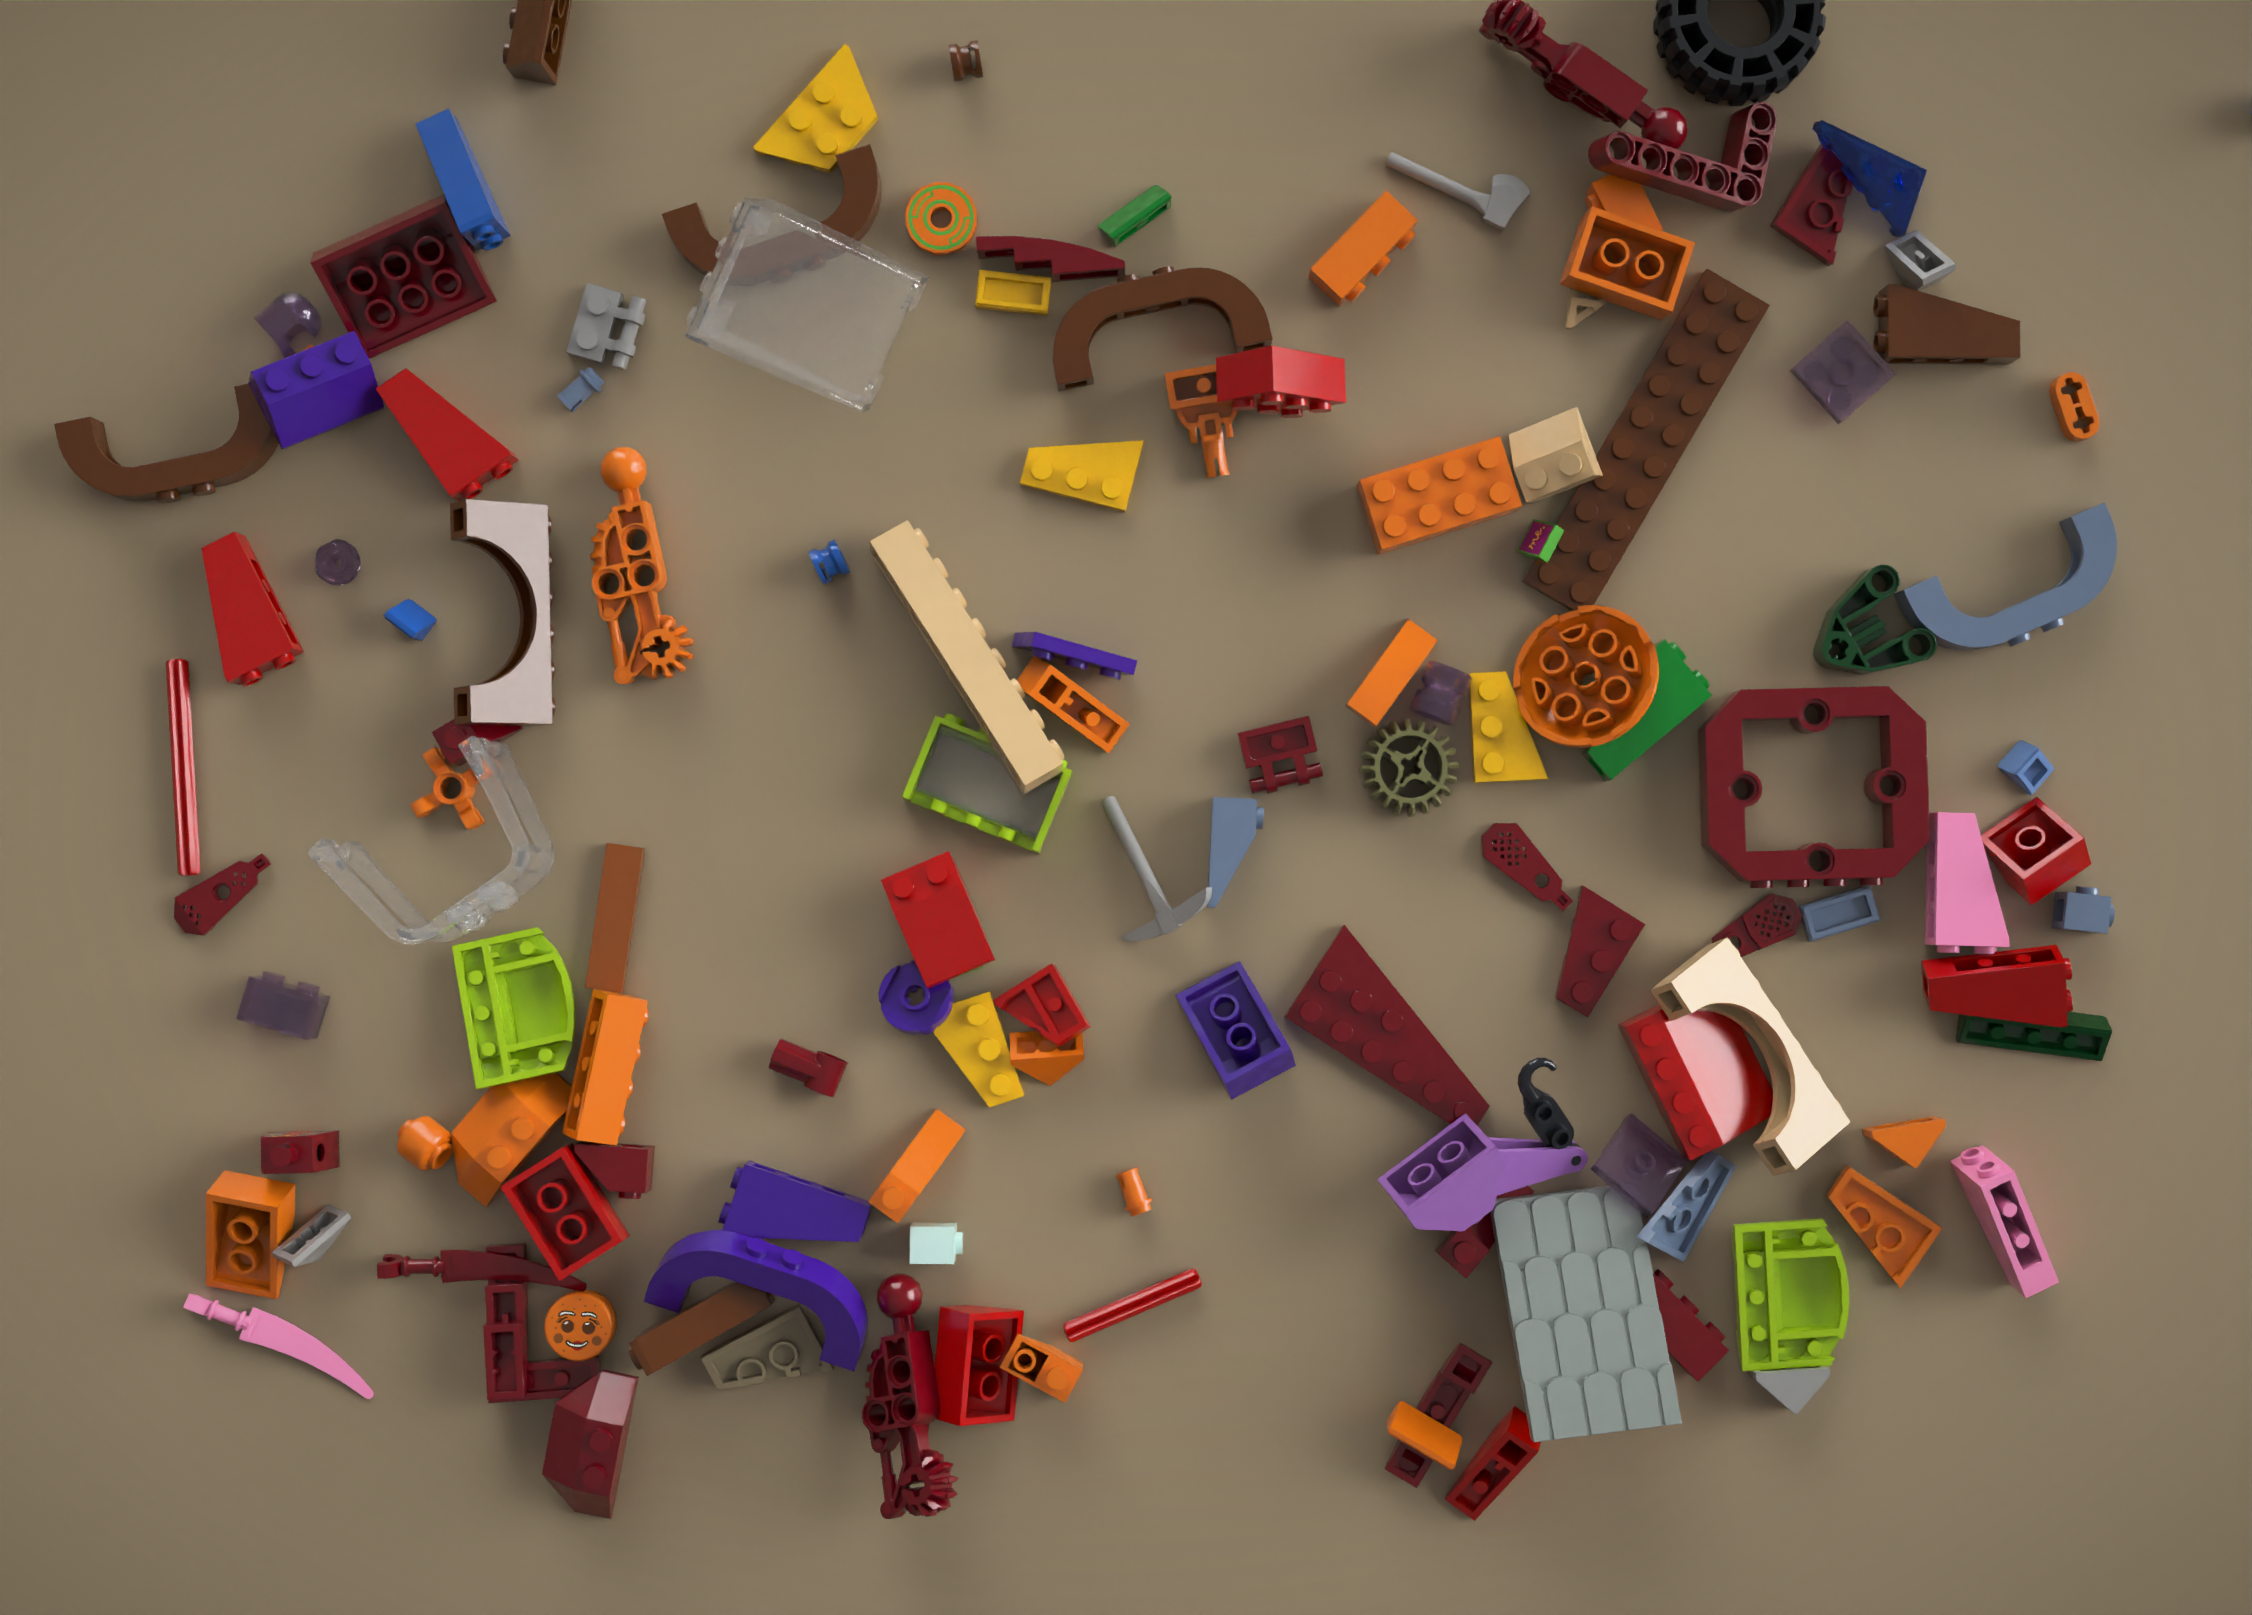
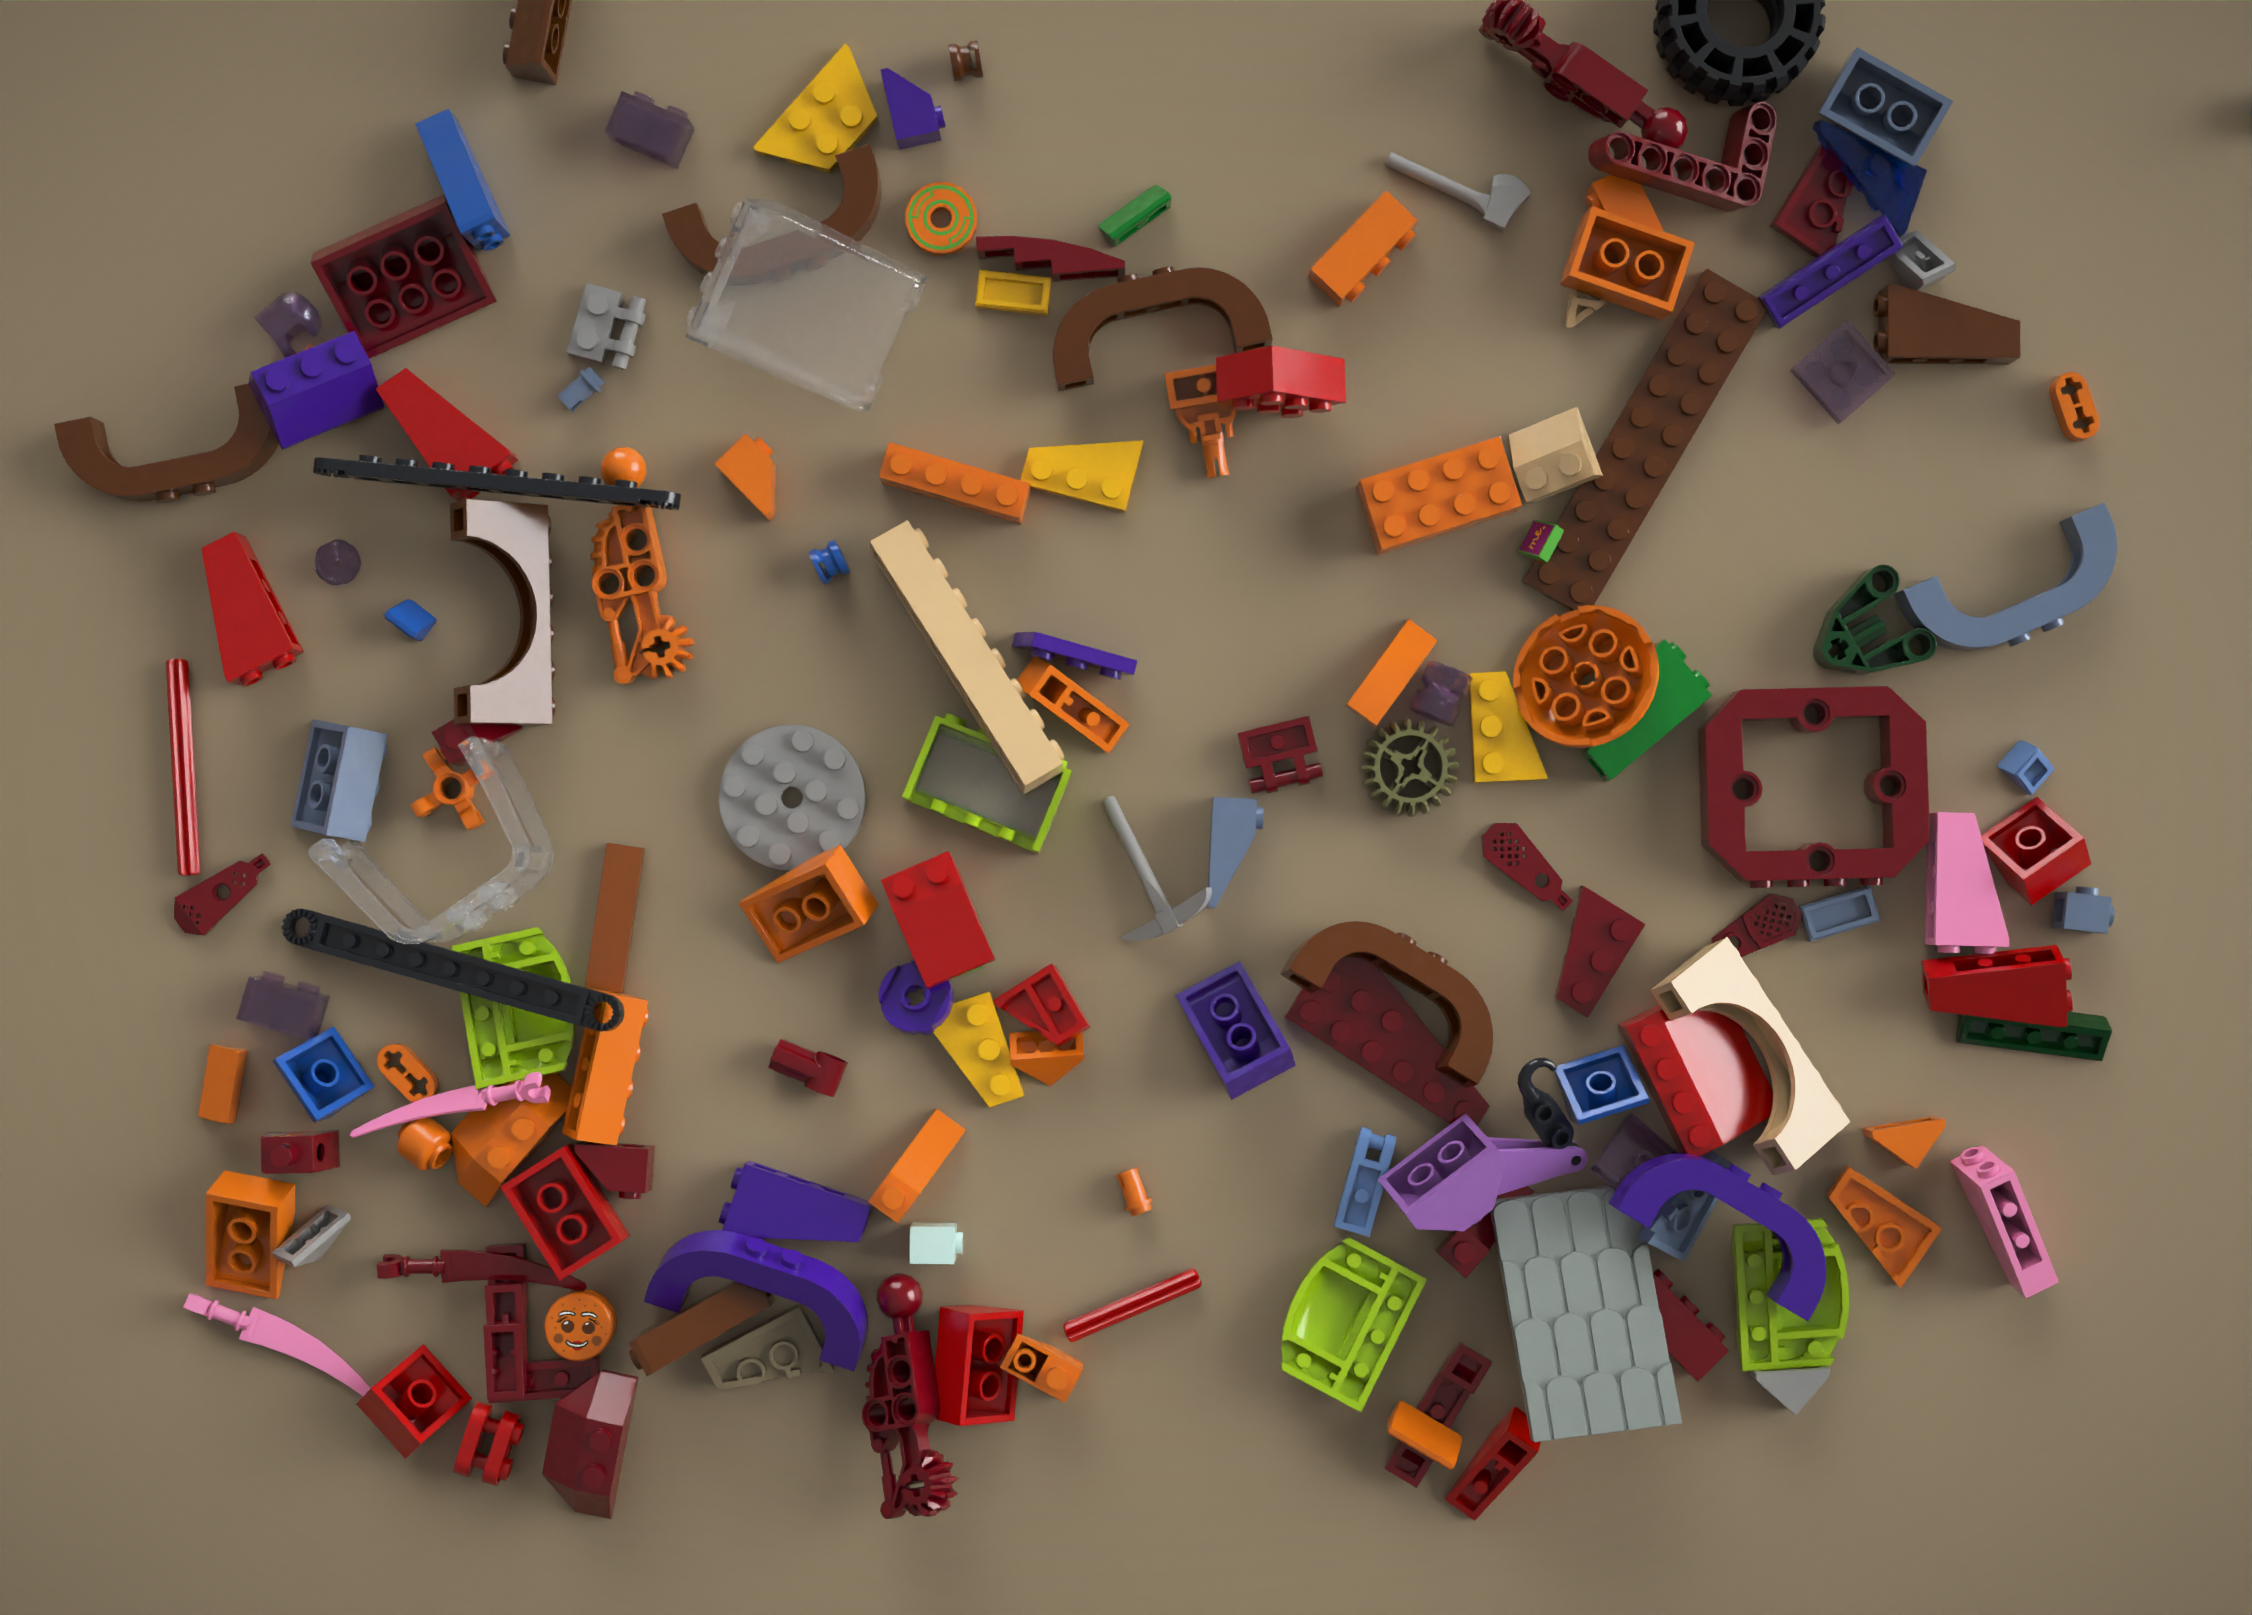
(222, 1084): none -> orange slope
(324, 1075): none -> blue slope
(339, 780): none -> sand blue slope
(413, 1065): none -> orange beam
(414, 1401): none -> red slope
(454, 970): none -> black plate
(460, 1100): none -> bright pink sword
(507, 1433): none -> red brick
(513, 482): none -> black plate
(649, 128): none -> clear purple brick
(752, 472): none -> orange slope
(785, 759): none -> light grey plate
(810, 904): none -> orange slope
(911, 112): none -> dark purple slope
(955, 483): none -> orange brick
(1347, 1321): none -> lime slope
(1361, 1188): none -> medium blue plate
(1424, 972): none -> reddish brown arch
(1600, 1085): none -> blue slope
(1803, 1258): none -> dark purple arch
(1831, 271): none -> dark purple tile
(1884, 106): none -> sand blue slope

